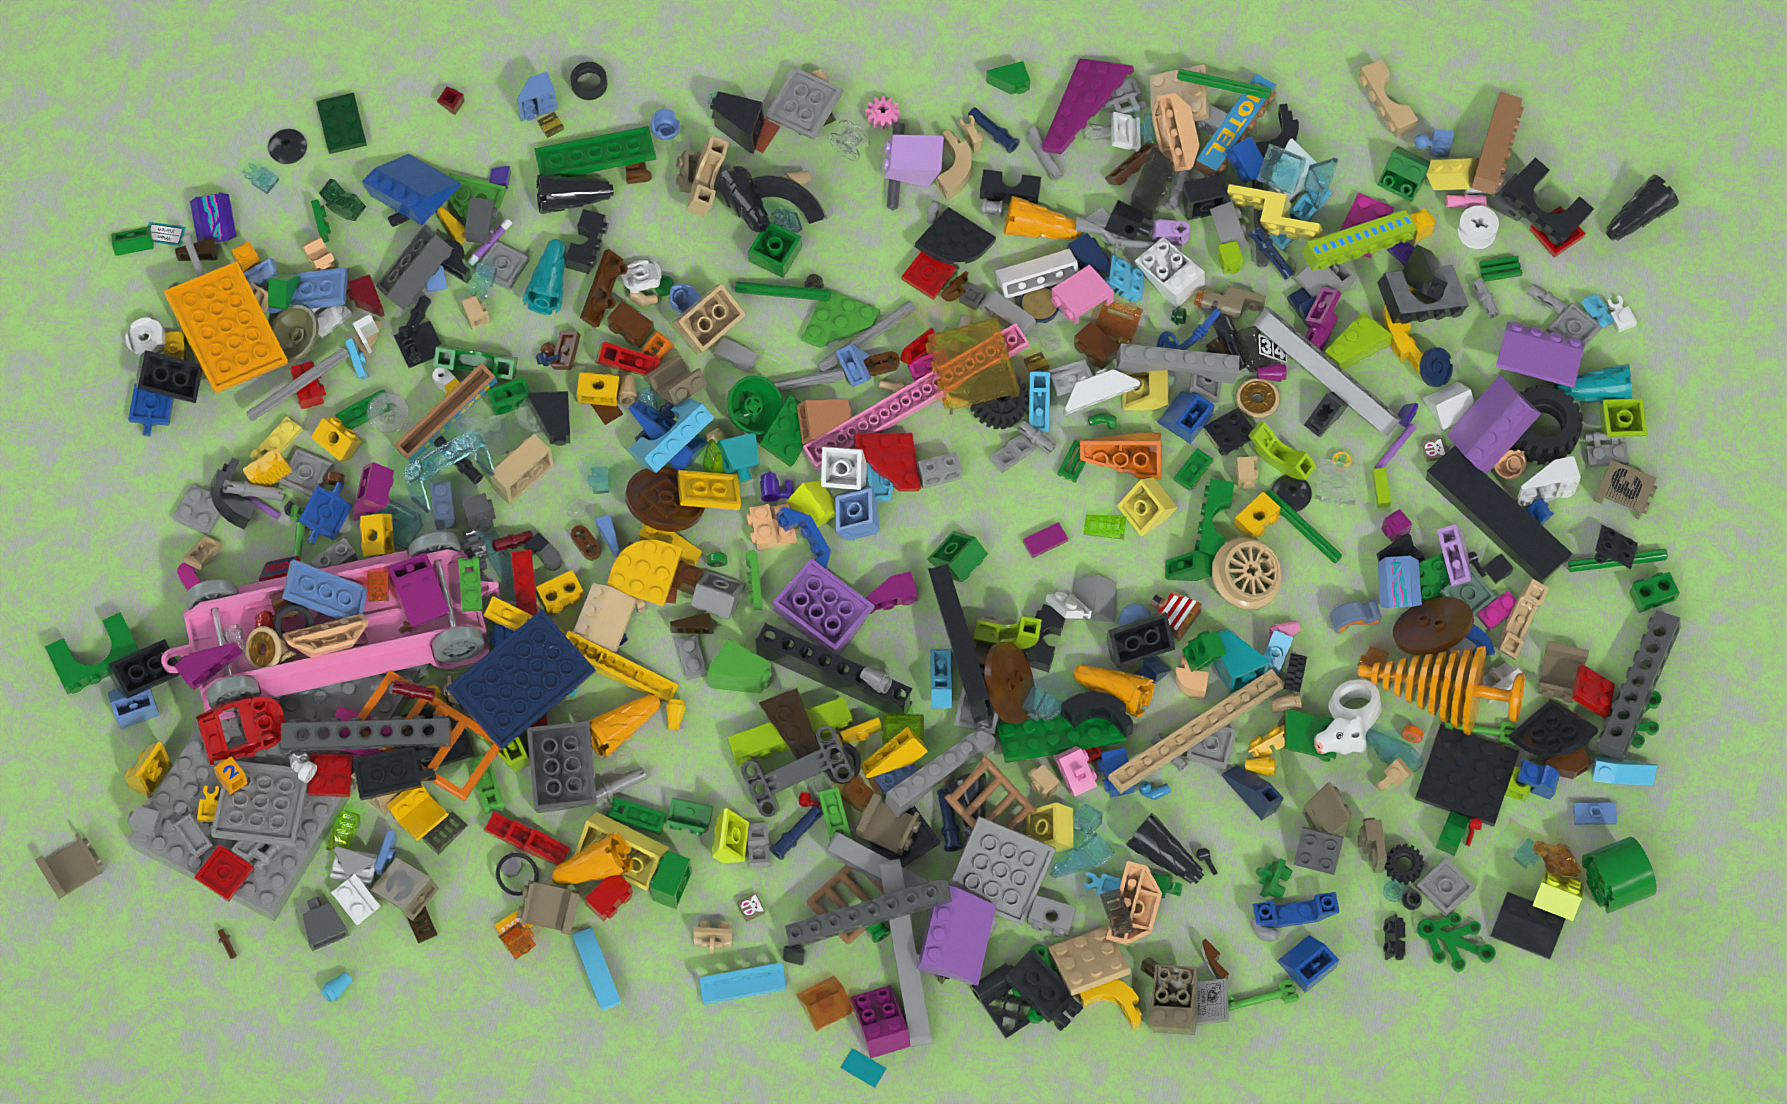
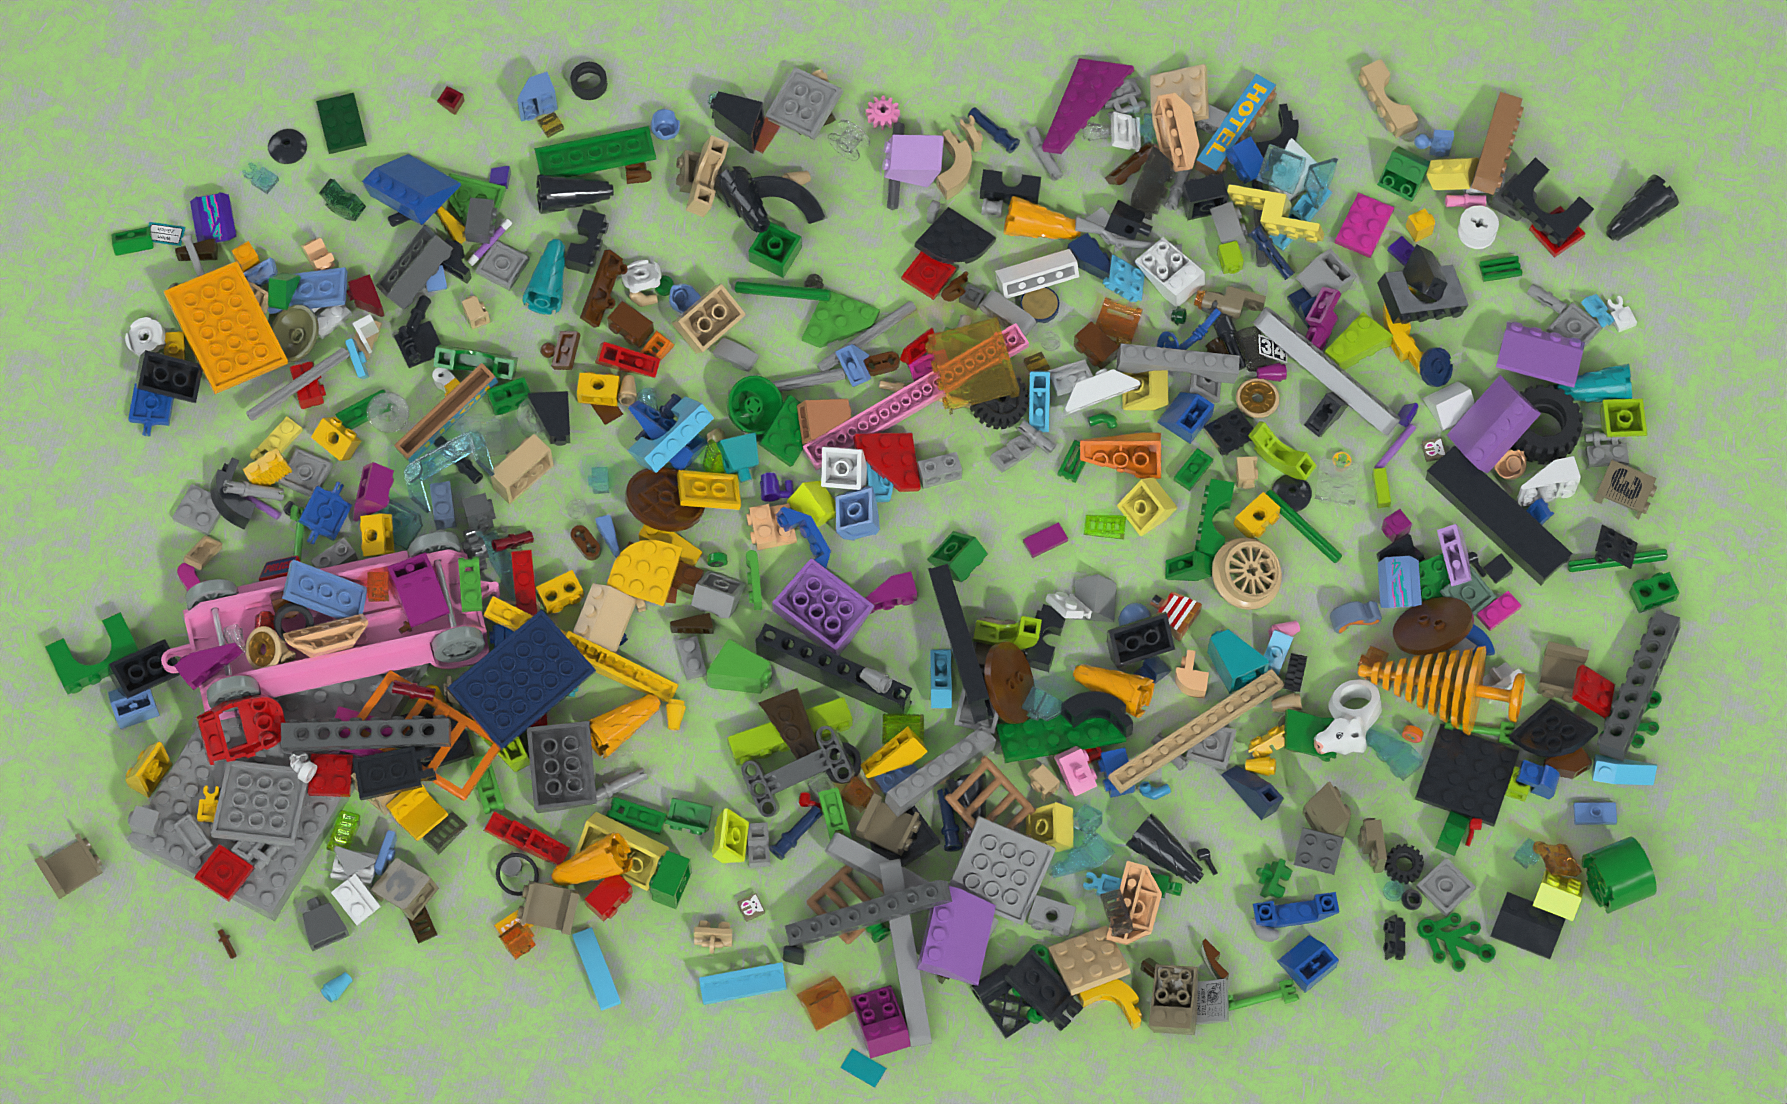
(230, 775): light orange brick -> none
(320, 213): green plate -> none
(333, 477): reddish brown tile -> none
(484, 276): clear light blue plate -> none
(544, 359): dark blue hand -> none
(545, 551): leg -> none
(674, 381): dark tan panel -> none
(788, 220): clear light blue plate -> none
(861, 732): yellow plate -> none
(1009, 78): green slope -> none
(1081, 293): bright pink panel -> none
(1170, 231): lavender piece -> none
(1204, 650): green brick -> none
(1224, 84): green axle -> none
(1359, 240): lime brick -> none
(1396, 774): tan plate -> none
(1485, 298): light grey pin -> none
(1520, 618): tan slope -> none

